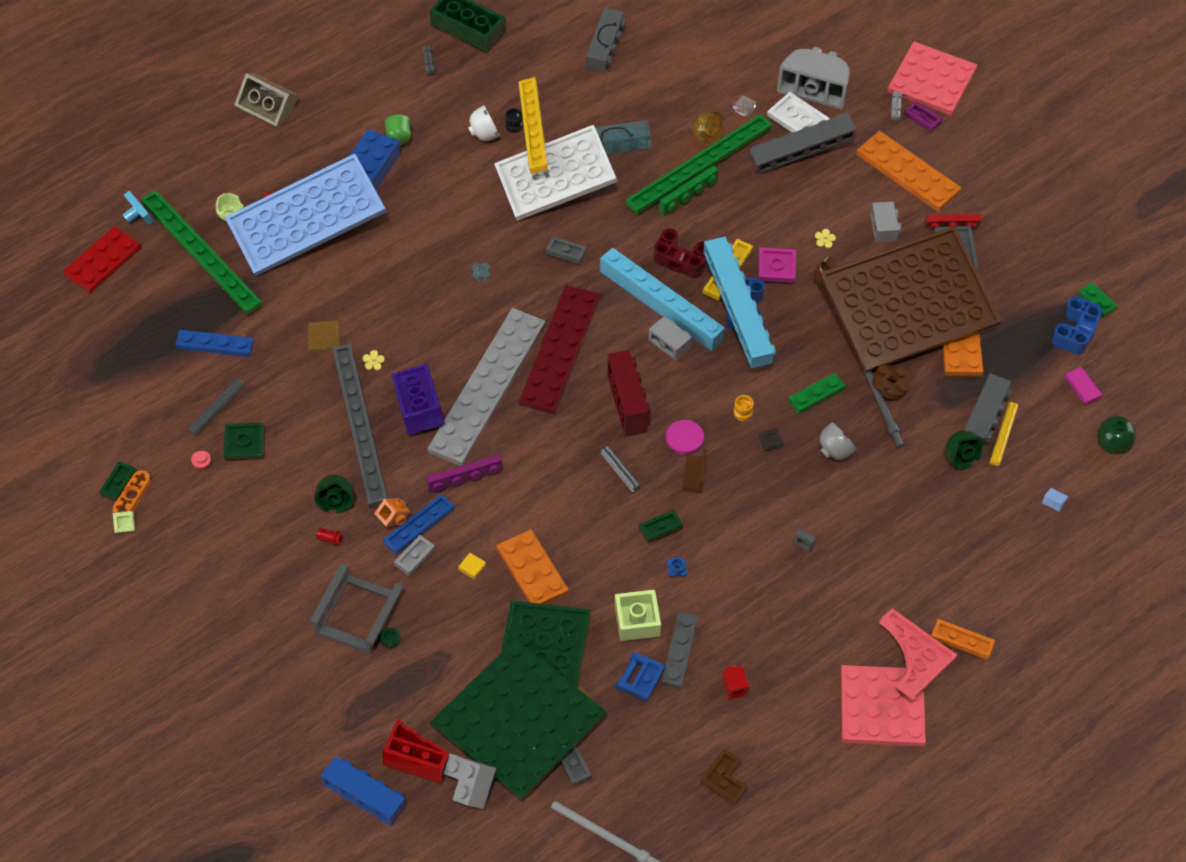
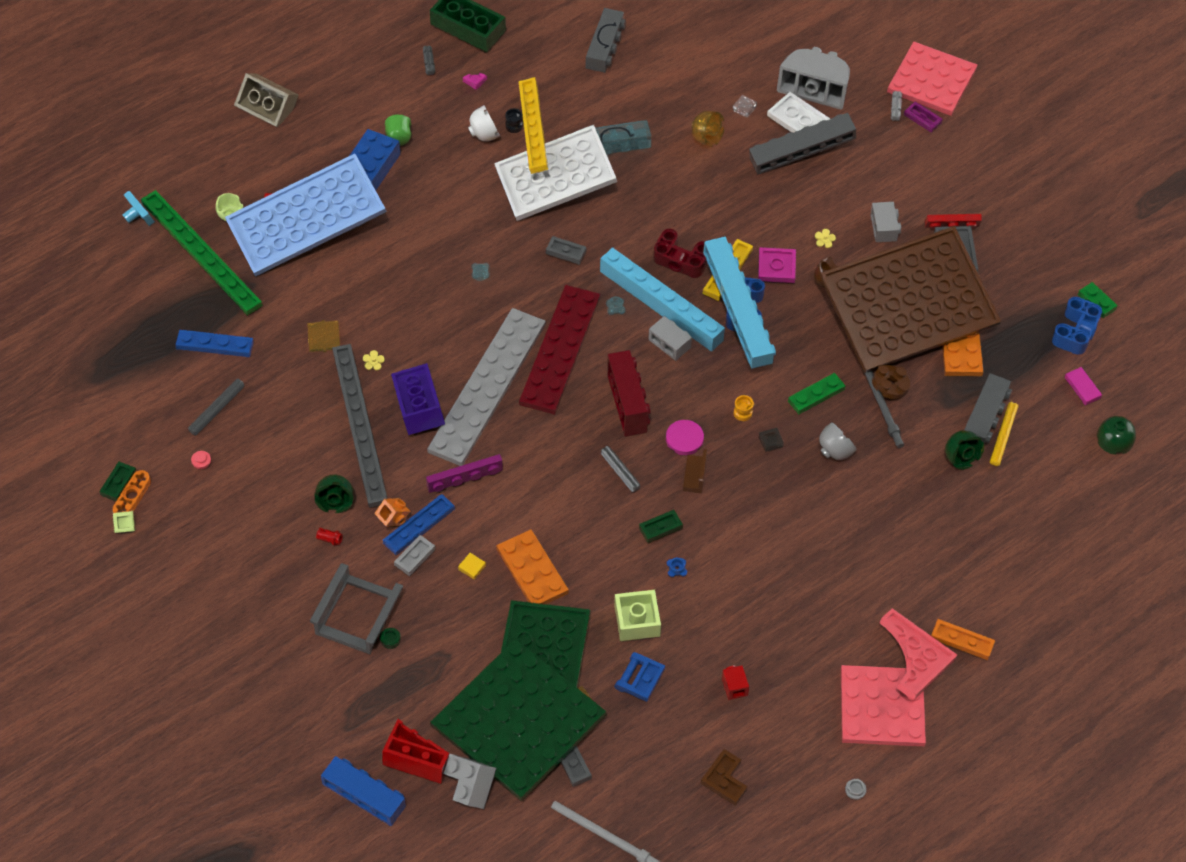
(102, 259): red plate -> none
(243, 441): dark green plate -> none
(475, 81): none -> dark pink tile
(615, 301): none -> clear light blue plate
(679, 650): dark grey plate -> none
(688, 190): green plate -> none
(698, 164): green plate -> none
(804, 540): dark grey tile -> none
(855, 789): none -> light grey plate
(908, 171): orange plate -> none
(1054, 499): light blue slope -> none

